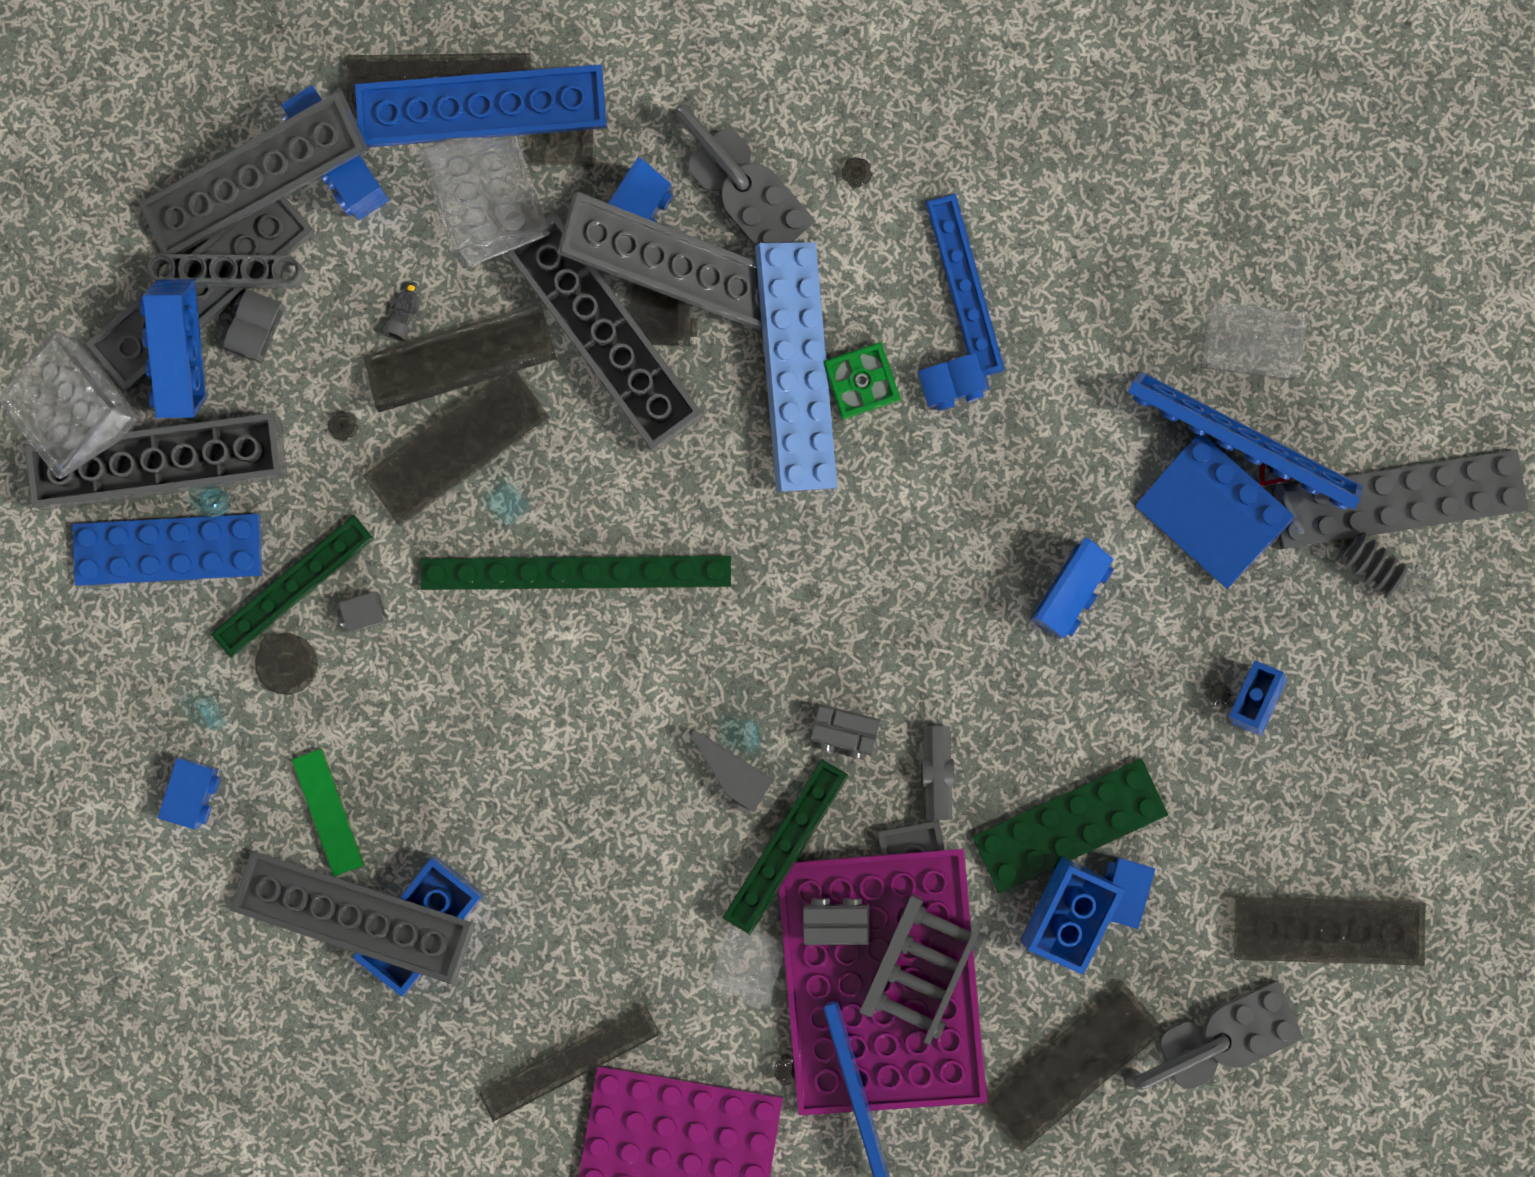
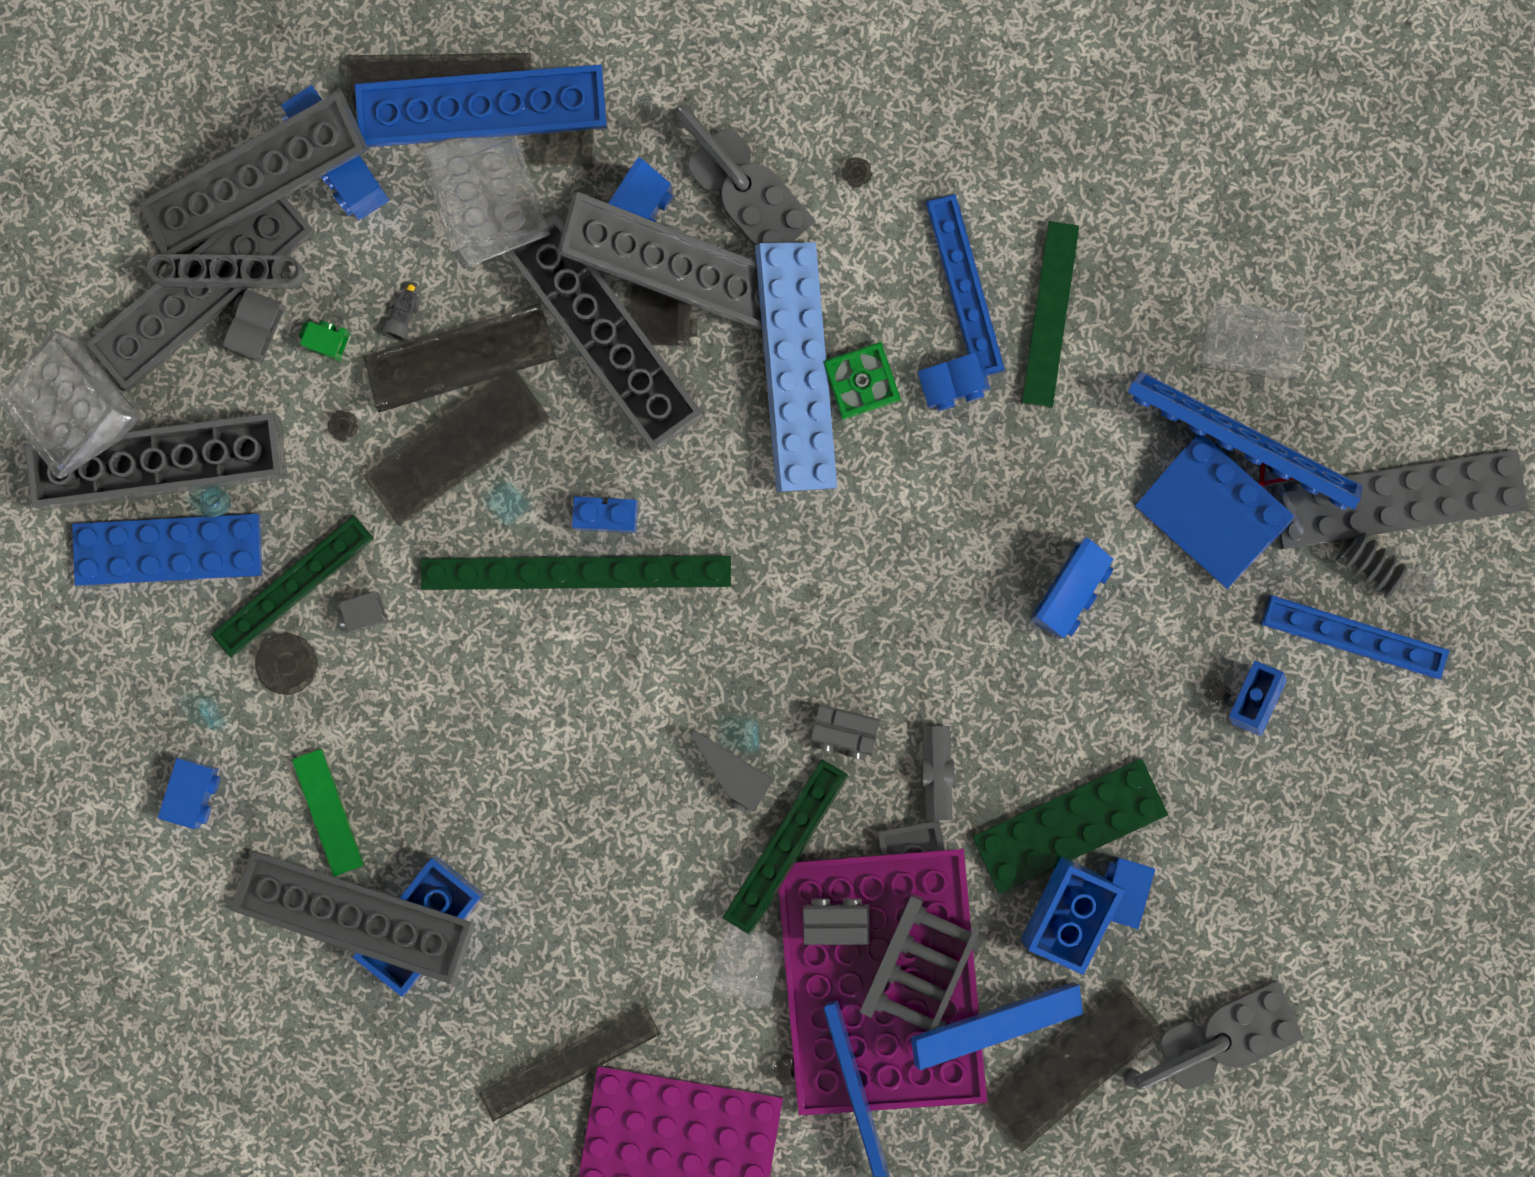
(173, 348): blue brick -> none
(324, 339): none -> green brick
(595, 515): none -> blue piece
(996, 1025): none -> blue tile
(1050, 314): none -> dark green tile
(1329, 930): clear smoke plate -> none
(1355, 637): none -> blue tile

